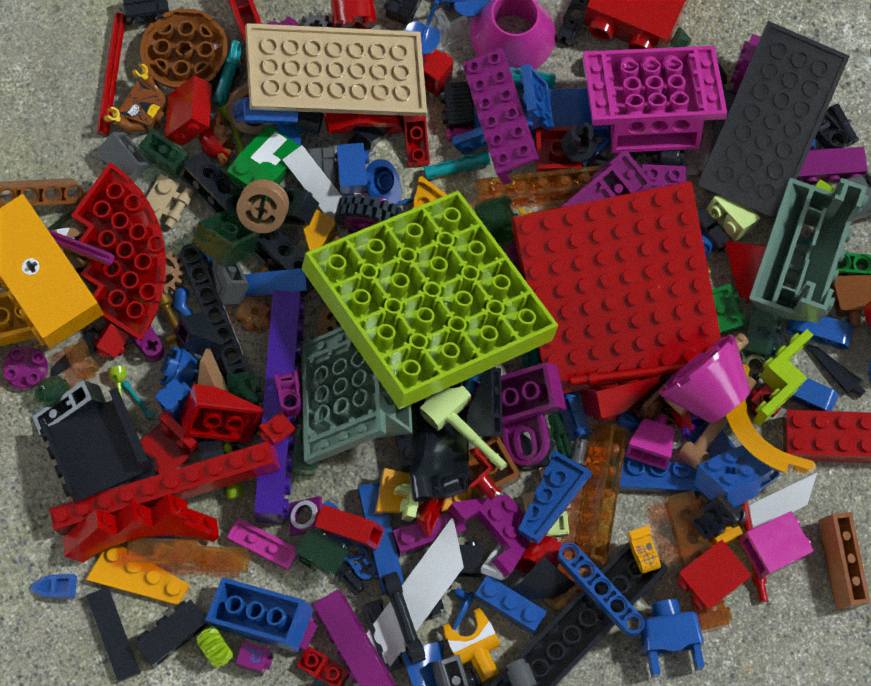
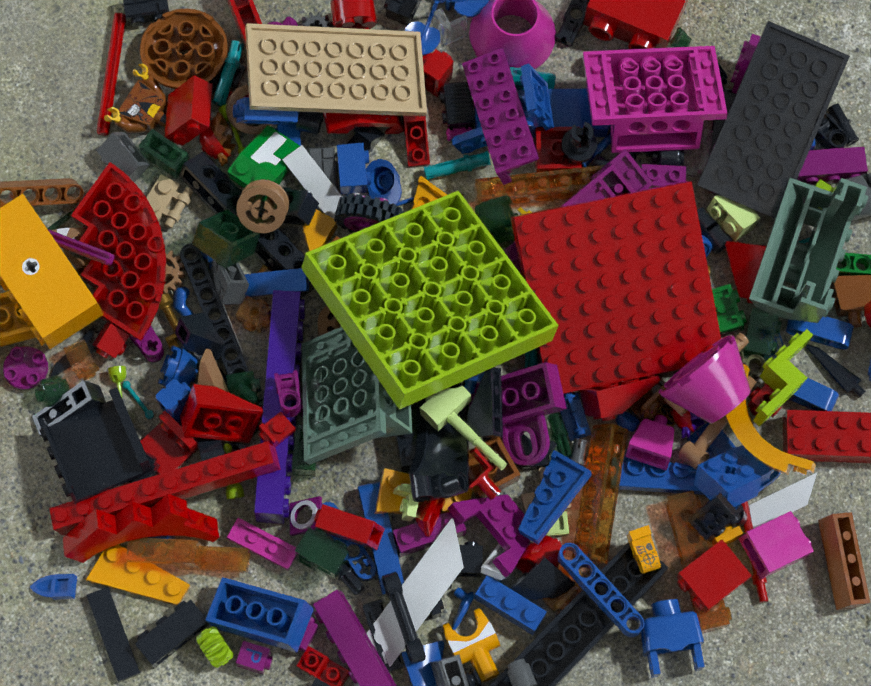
(594, 378): red bar -> none

